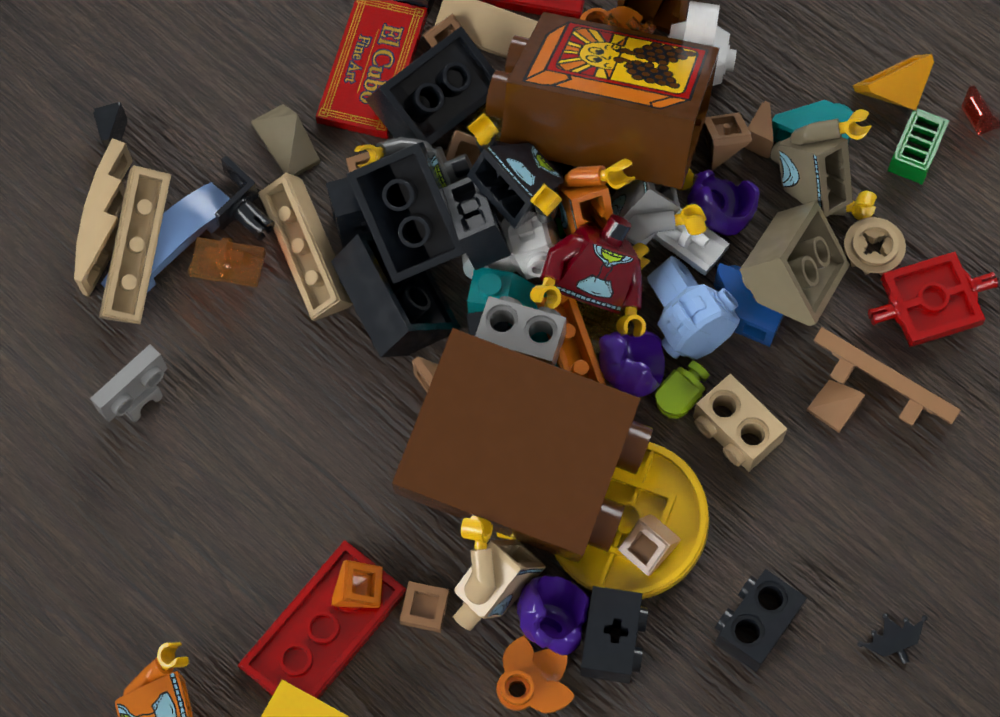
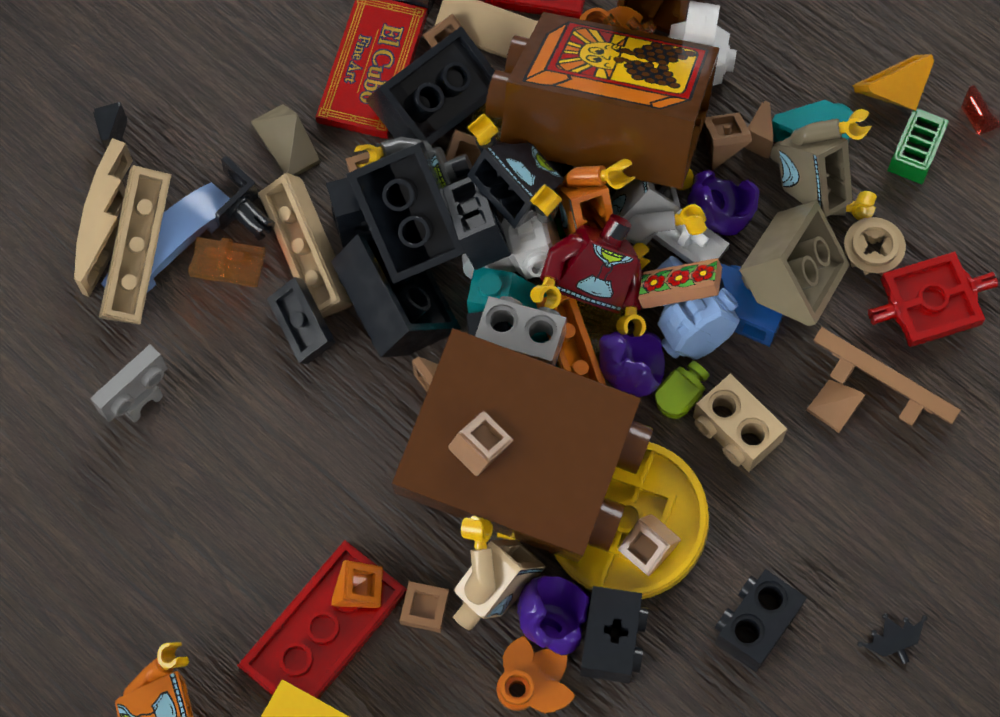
(301, 320): none -> black plate
(480, 443): none -> medium nougat slope
(680, 283): none -> tile

